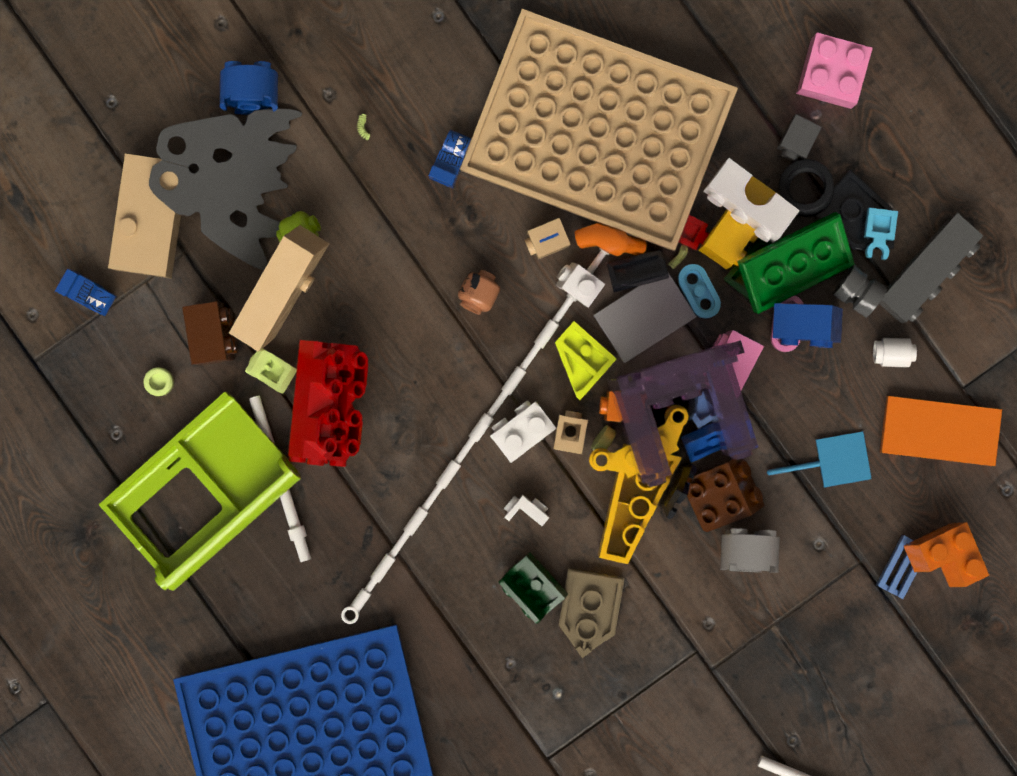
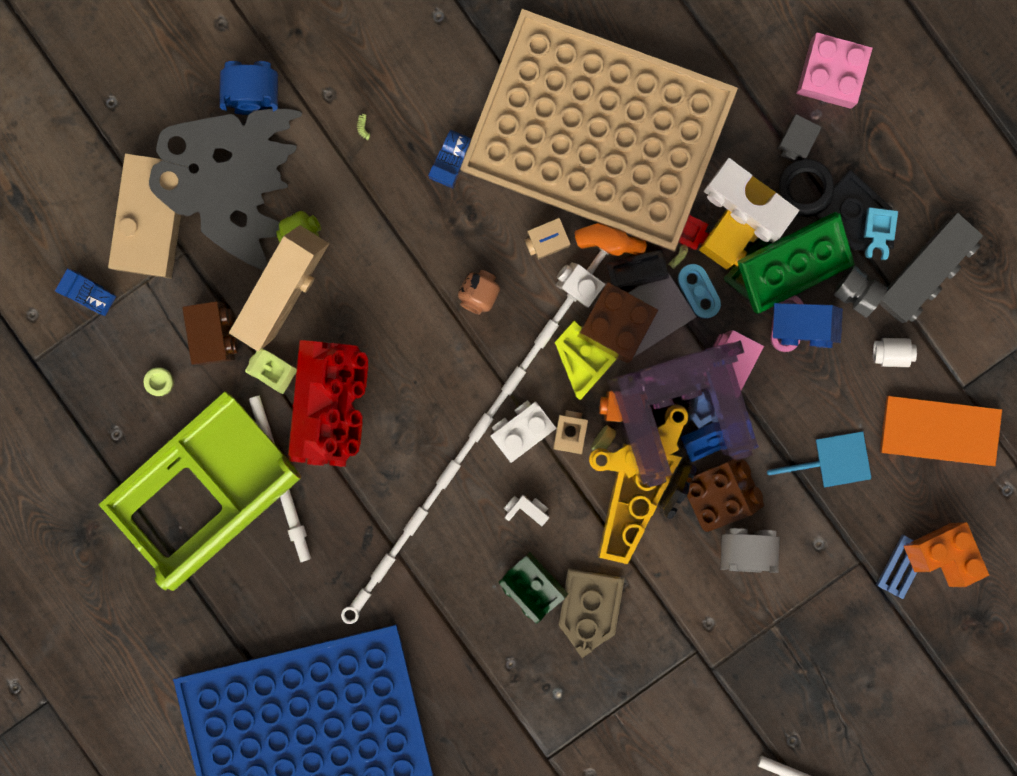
(617, 323): none -> reddish brown brick

